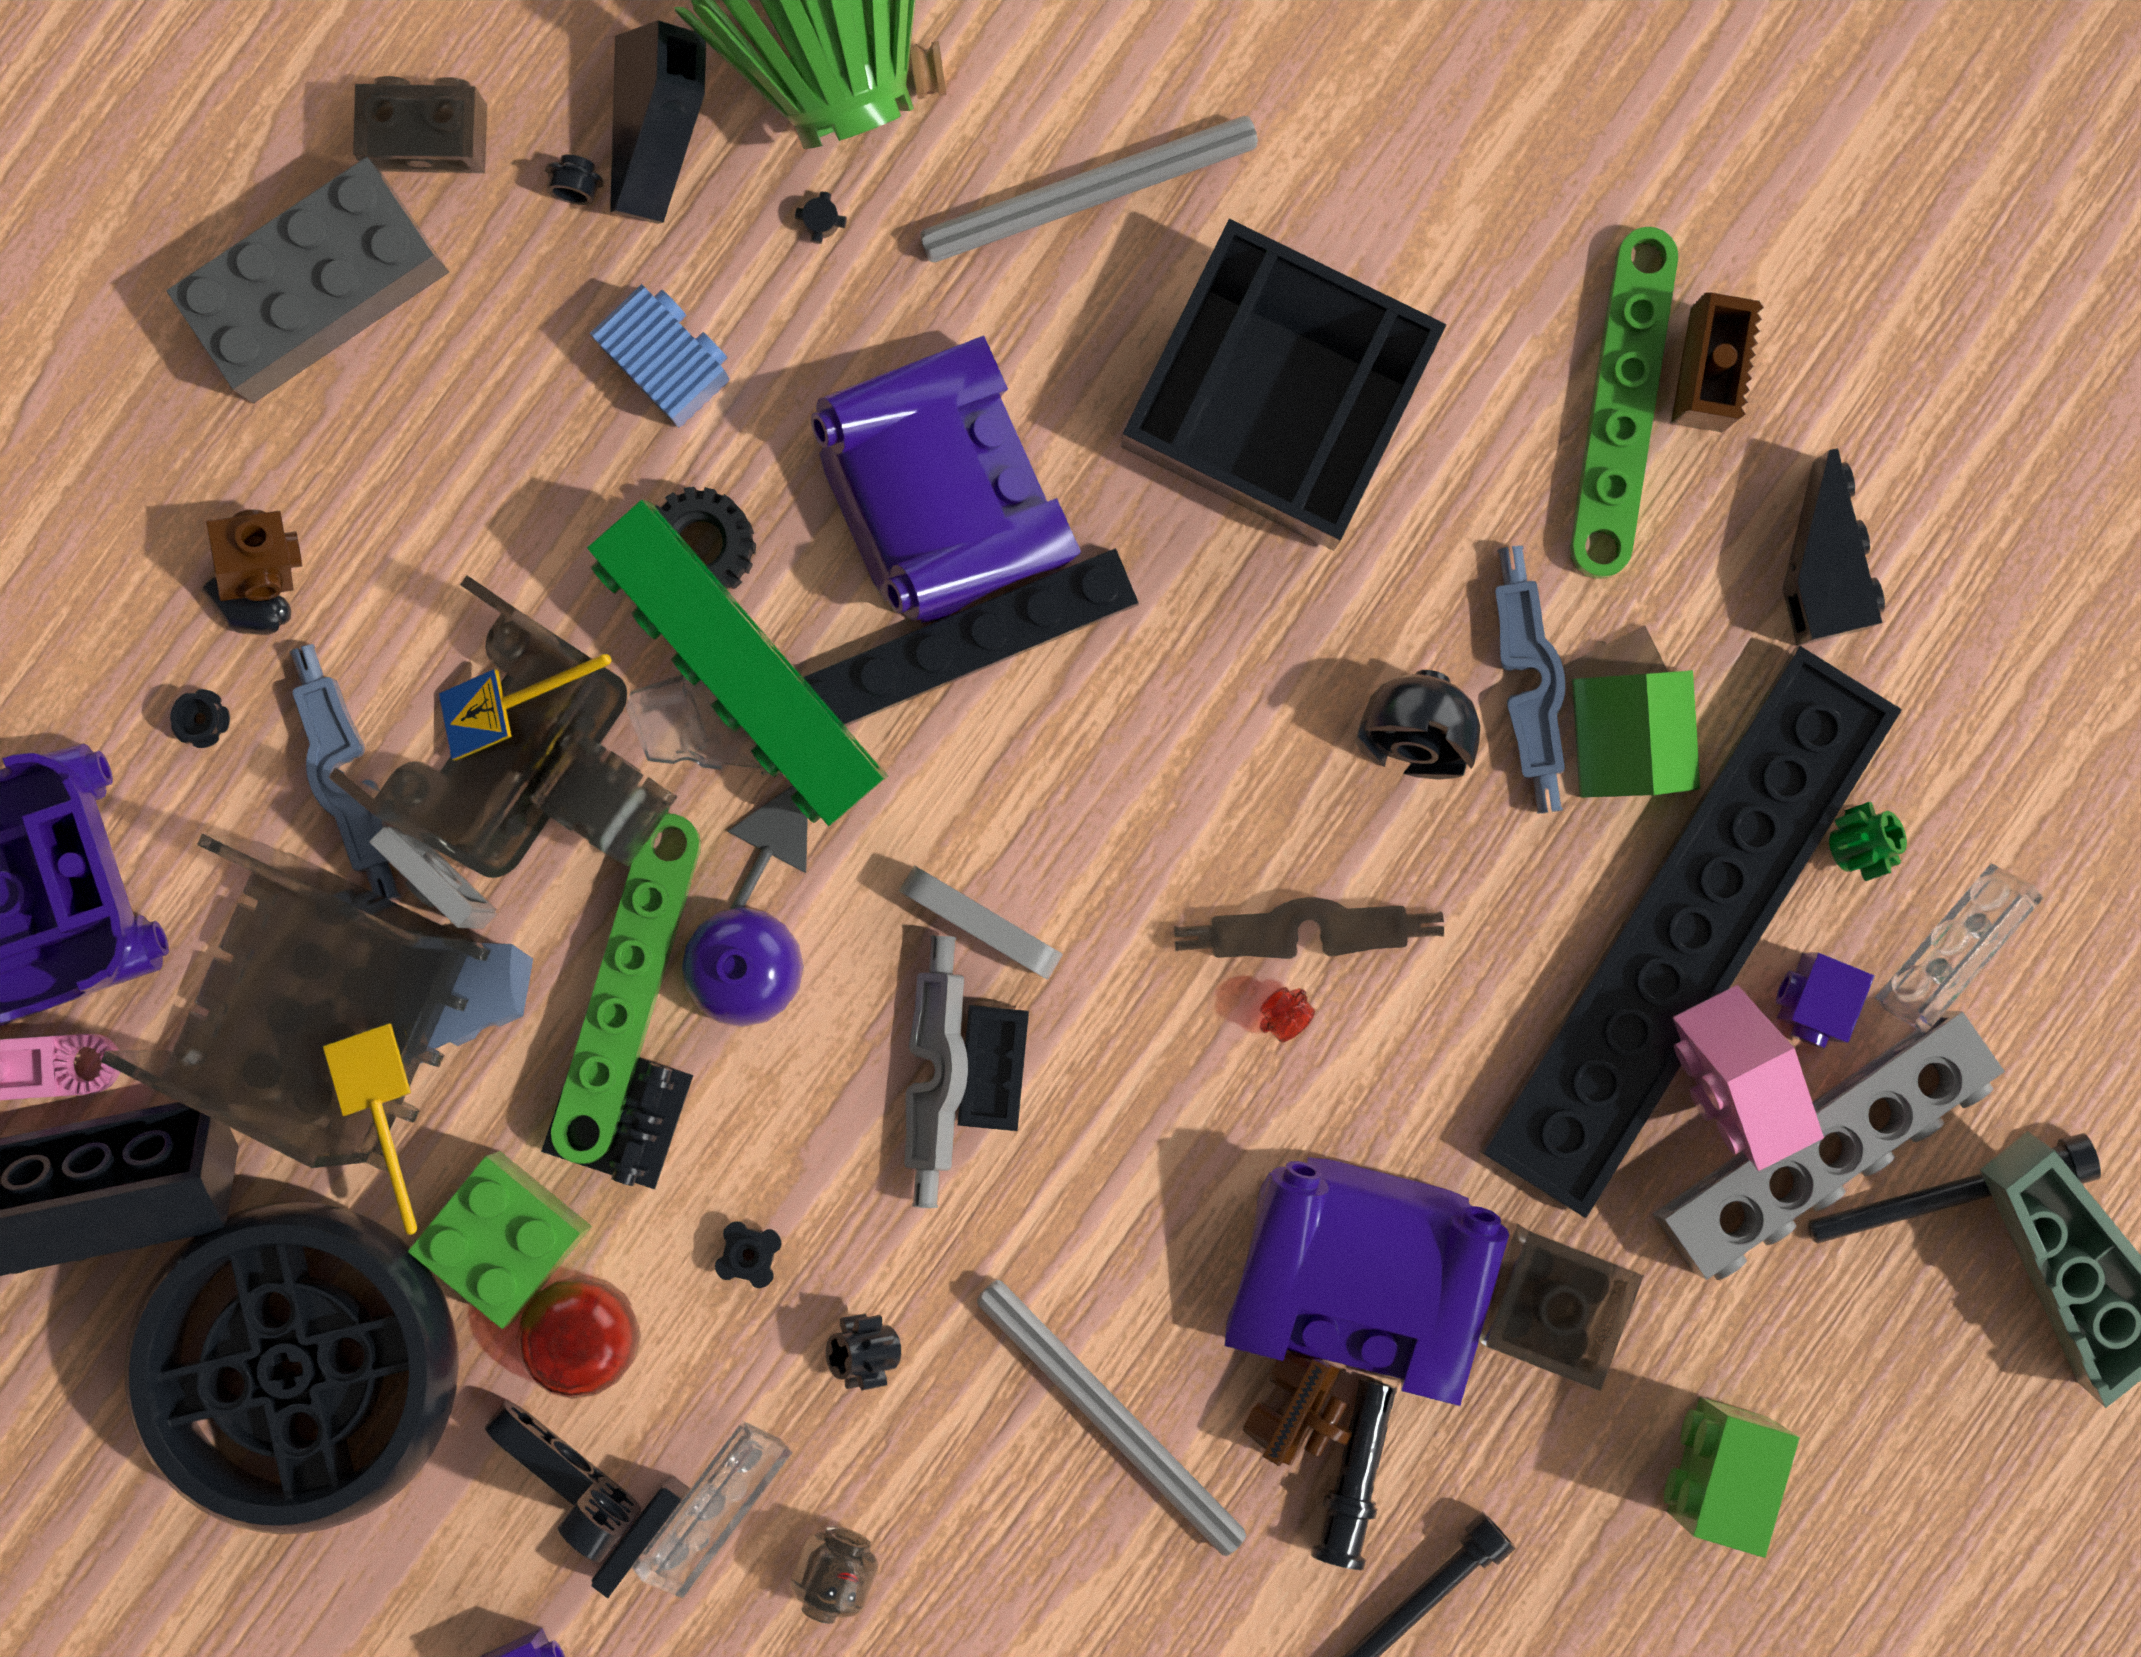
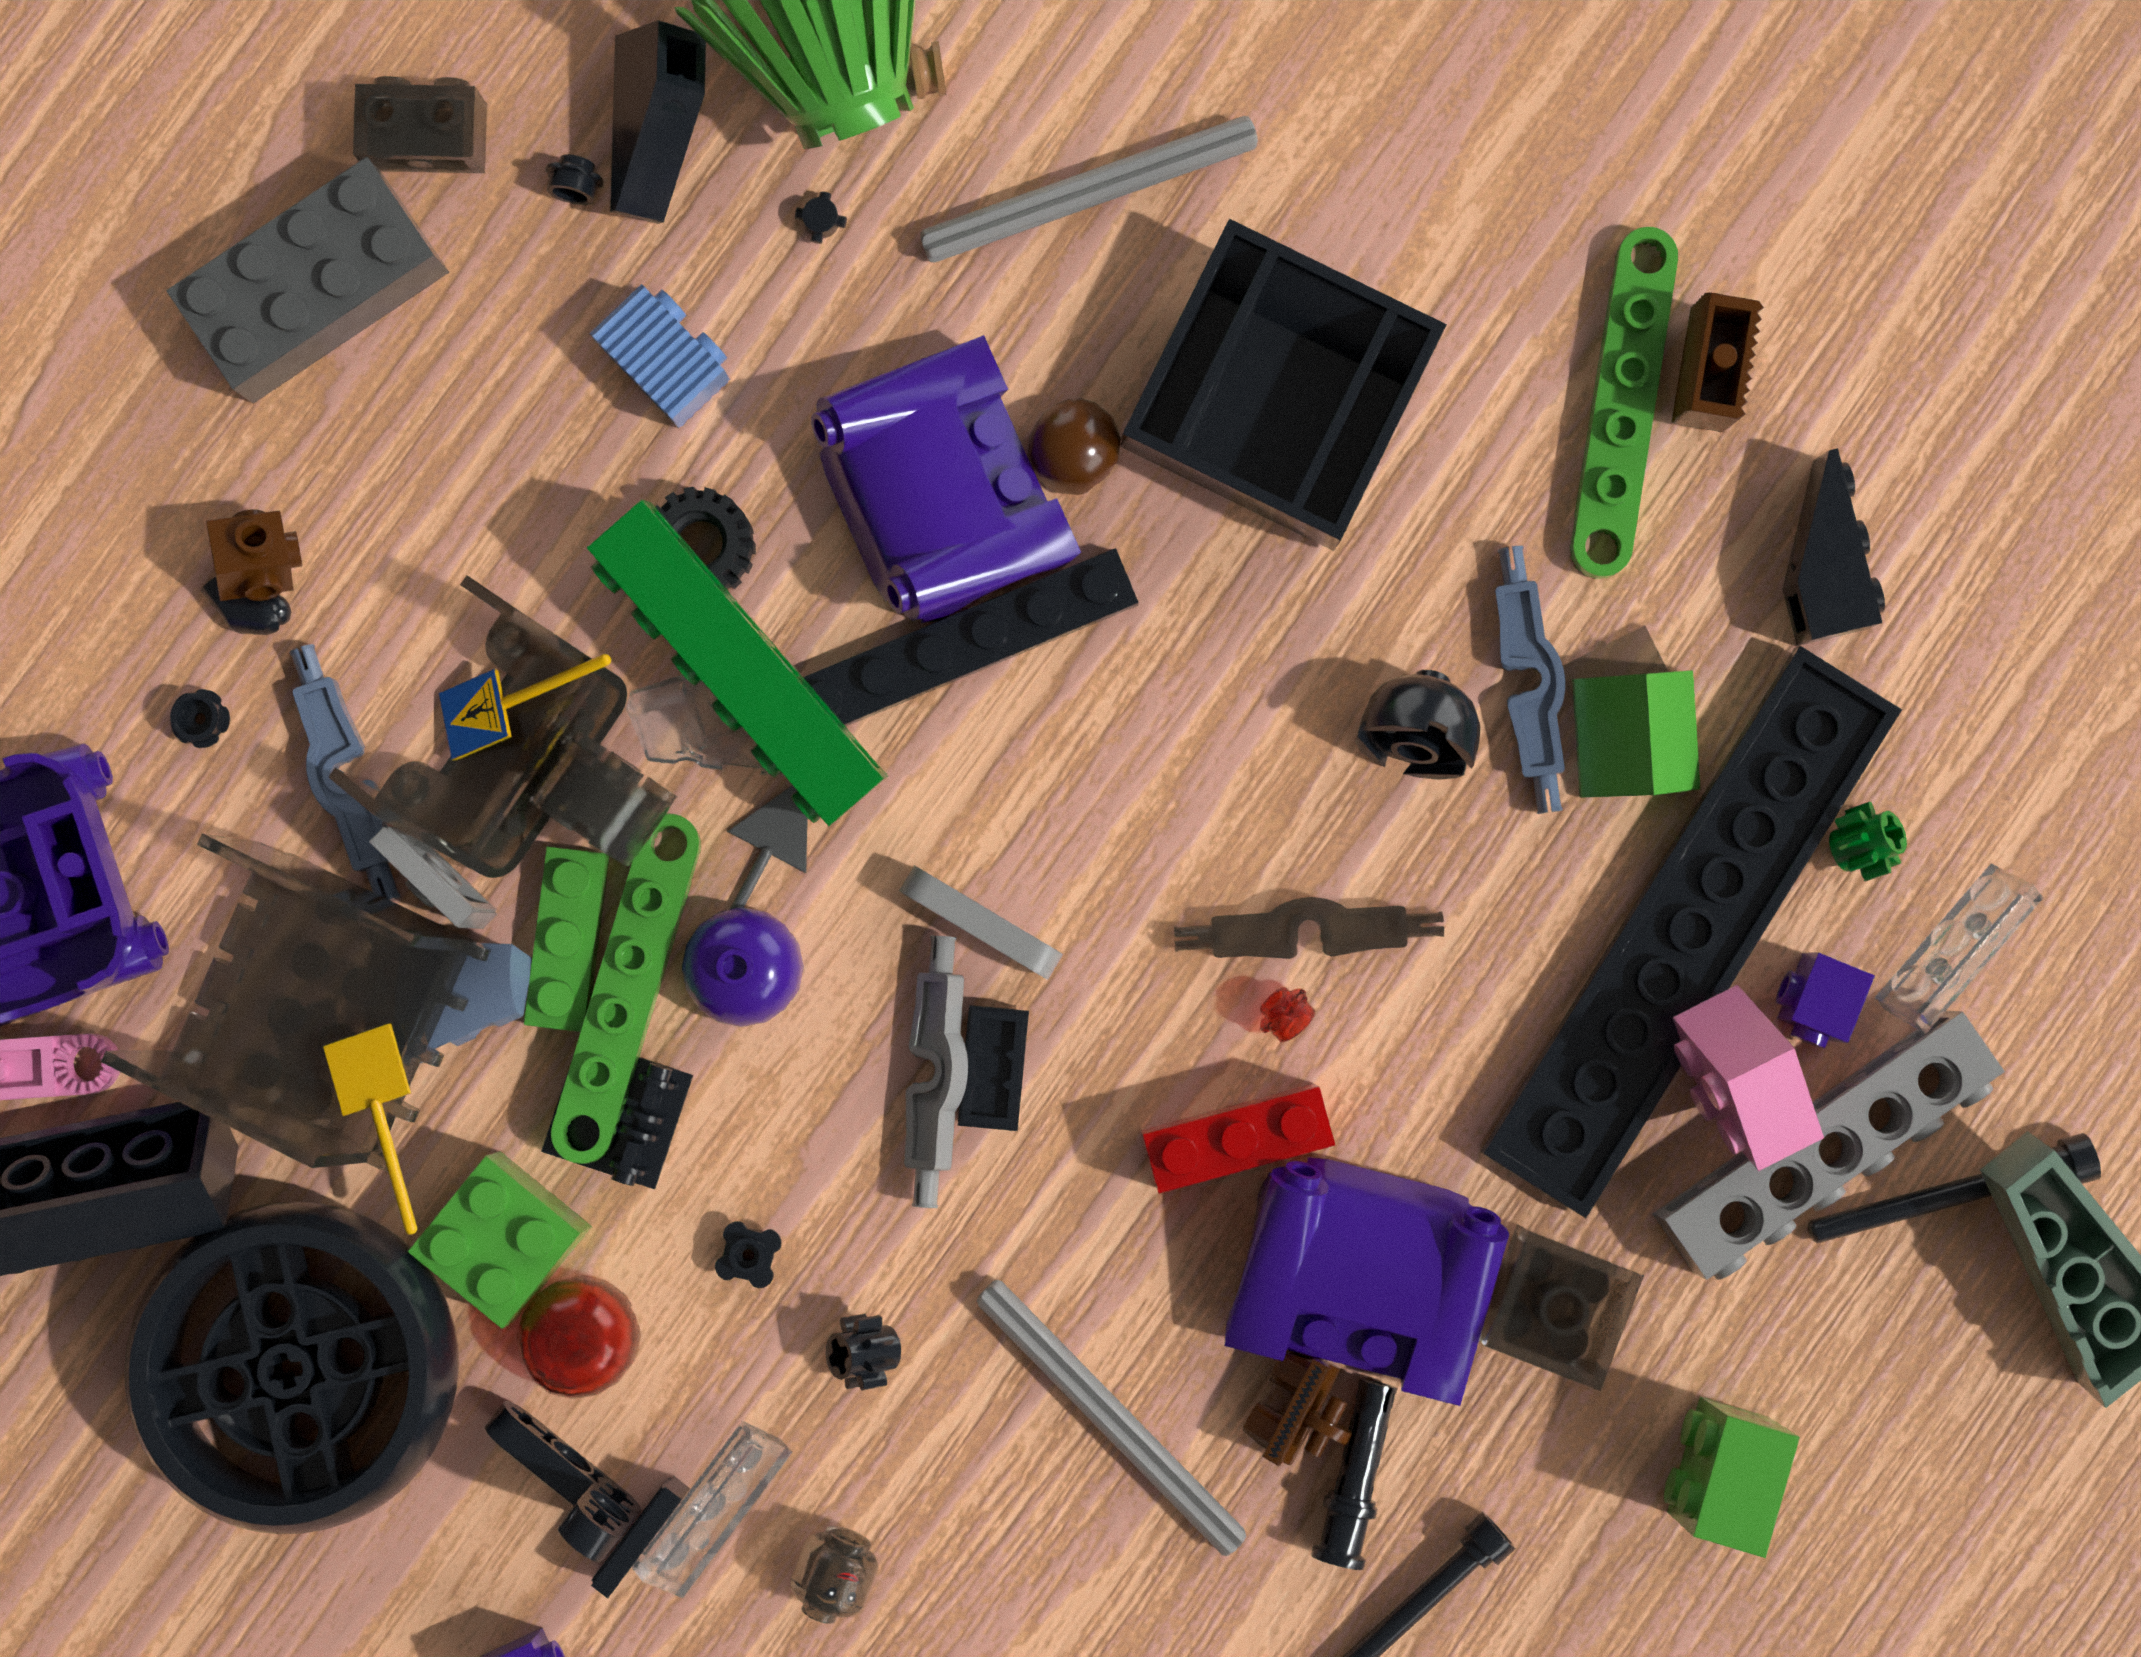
(566, 938): none -> bright green plate
(1073, 446): none -> reddish brown hair
(1238, 1137): none -> red brick

